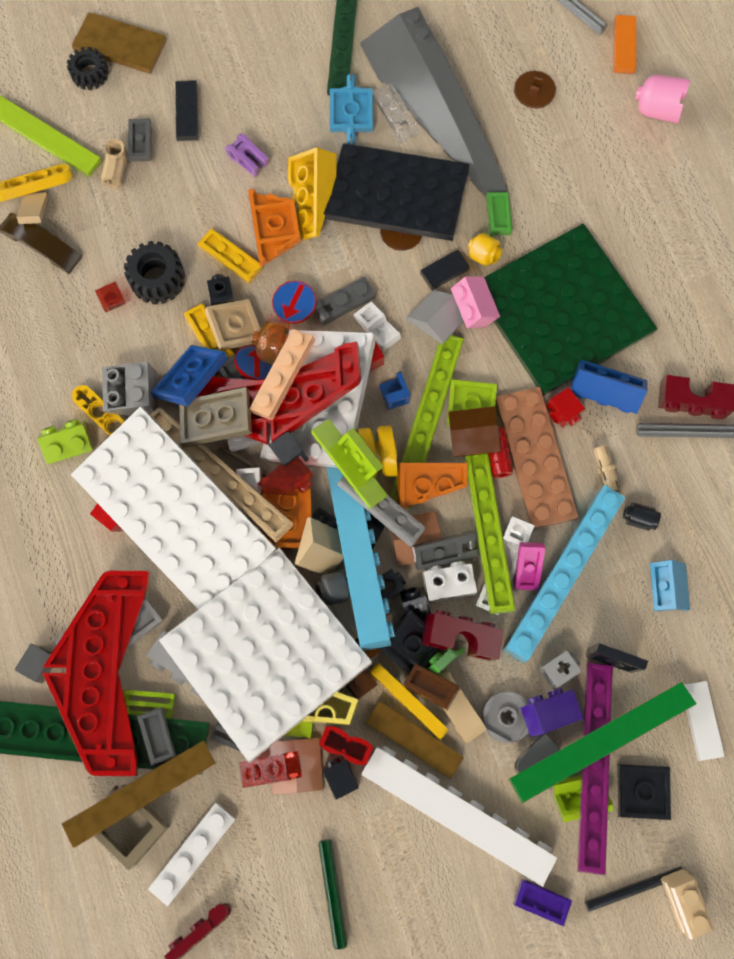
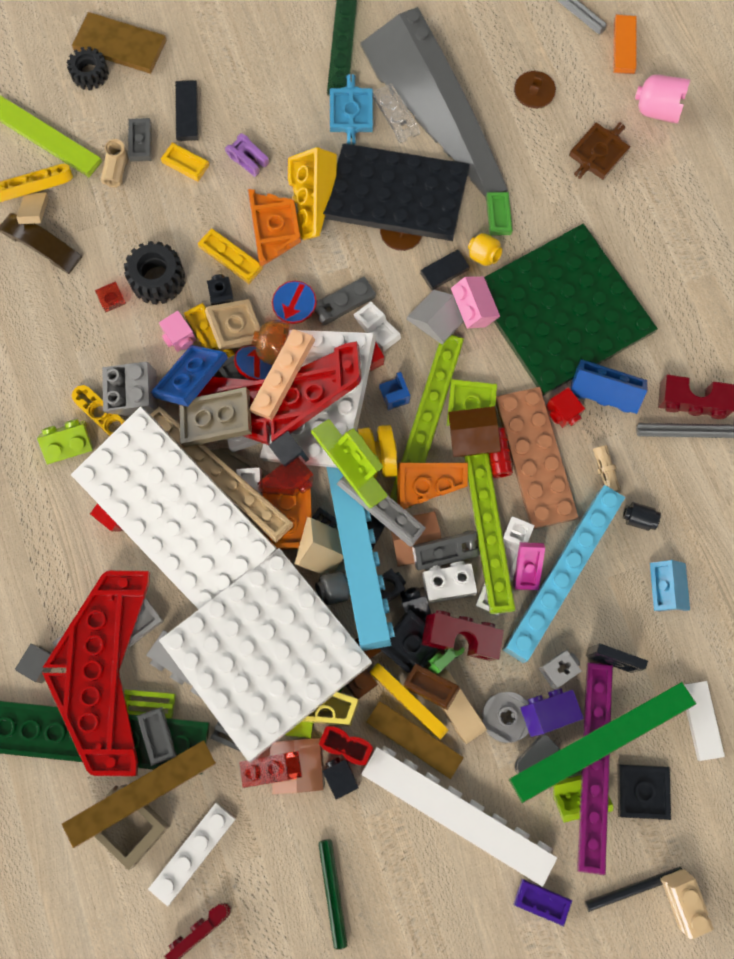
(177, 332): none -> bright pink brick
(185, 162): none -> yellow tile
(599, 151): none -> reddish brown plate

